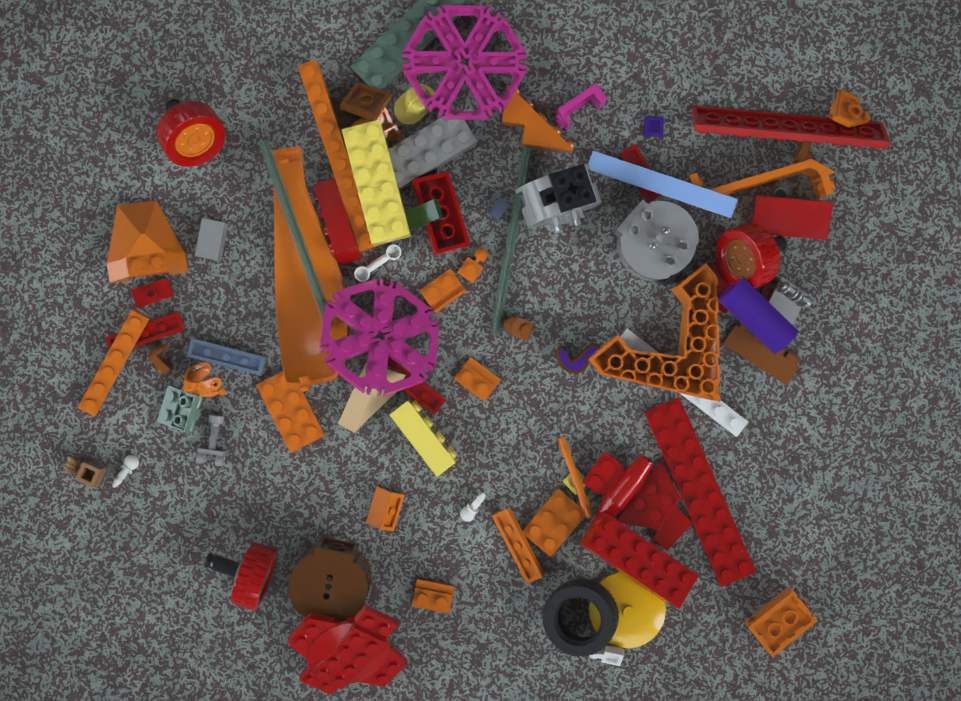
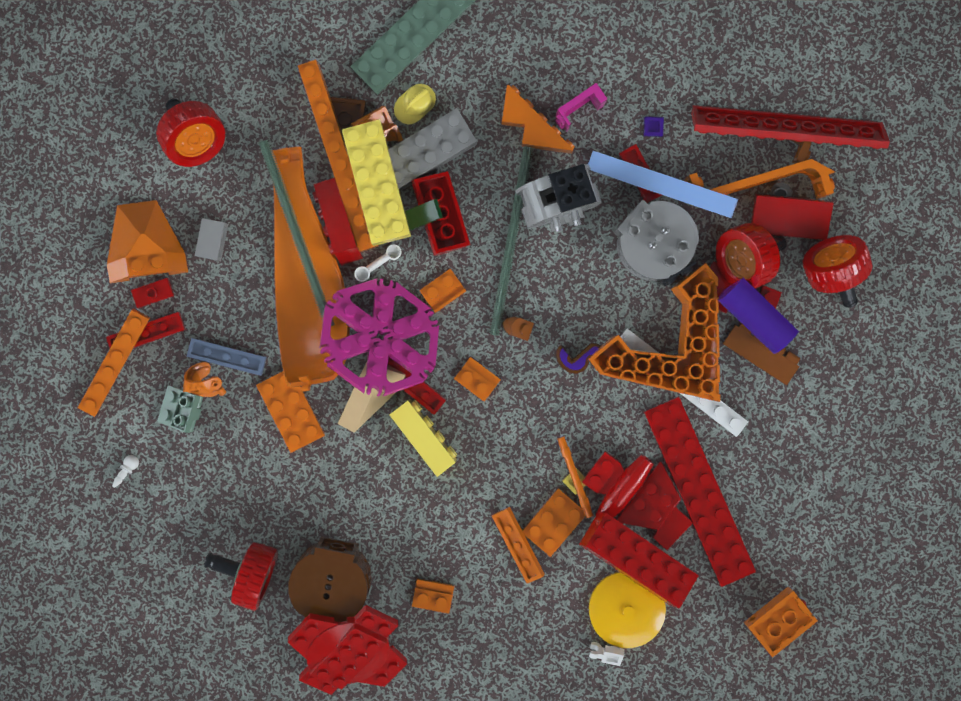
(87, 471): medium nougat brick -> none
(159, 362): dark orange plate -> none
(215, 421): light grey bar -> none
(365, 101): dark orange tile -> none
(385, 509): orange panel -> none
(468, 512): white bar -> none
(471, 50): dark pink plate -> none
(471, 269): orange plate -> none
(499, 209): sand blue piece -> none
(563, 638): black tyre -> none
(788, 299): light grey hinge -> none
(838, 266): none -> red wheel
(847, 110): orange plate -> none

